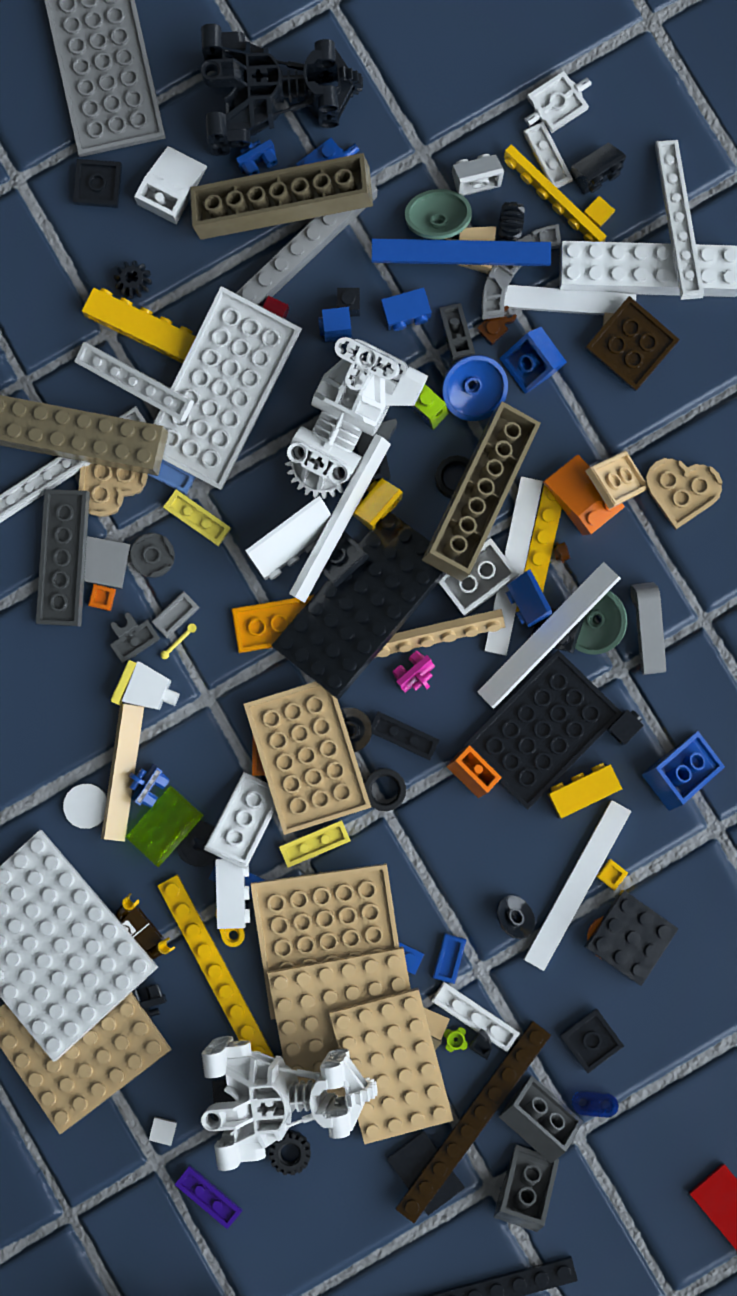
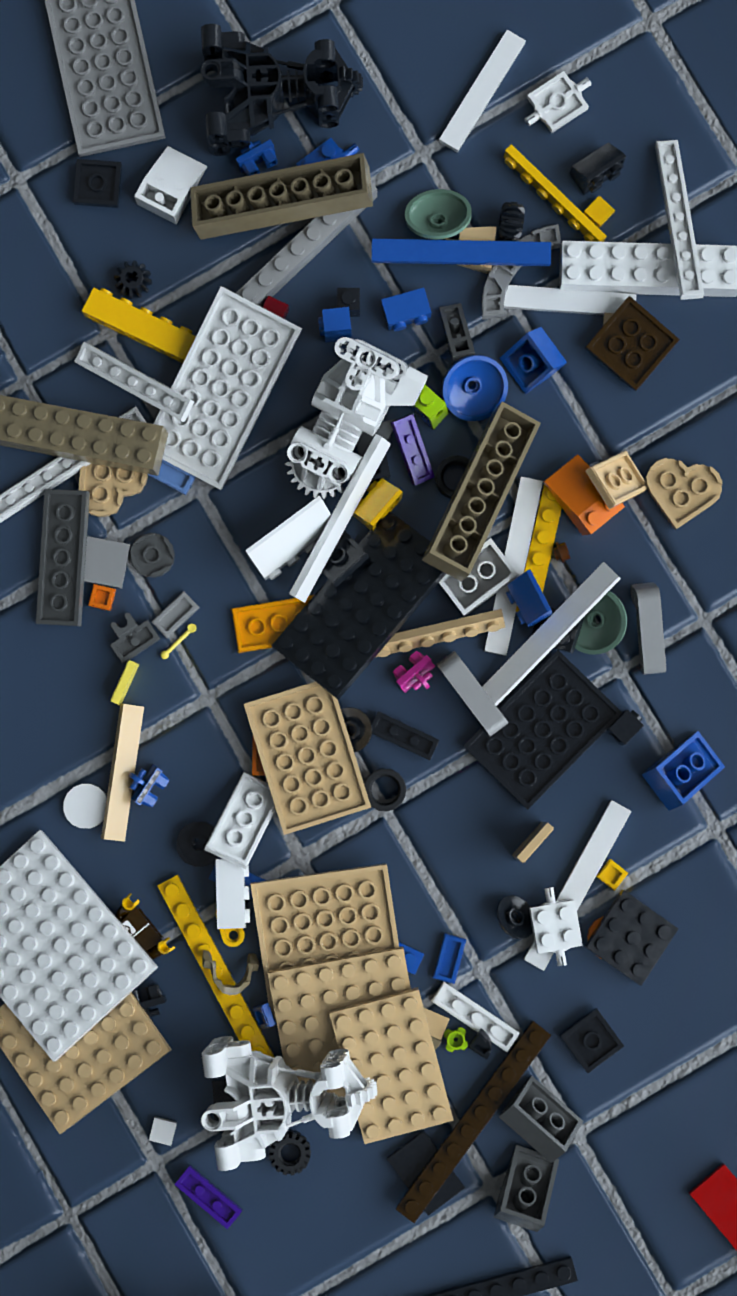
(149, 689): white torso -> none
(164, 826): clear neon green plate -> none
(197, 517): light yellow plate -> none
(252, 965): none -> dark tan helmet
(263, 1016): none -> blue tile
(314, 844): light yellow plate -> none
(412, 449): none -> plate
(472, 693): none -> light grey beam
(474, 771): orange brick -> none
(477, 174): white slope -> none
(482, 91): none -> white tile
(495, 328): reddish brown plate -> none
(532, 842): none -> tan tile
(547, 155): white tile -> none
(555, 926): none -> white plate
(584, 790): yellow brick -> none
(594, 1104): clear blue plate -> none

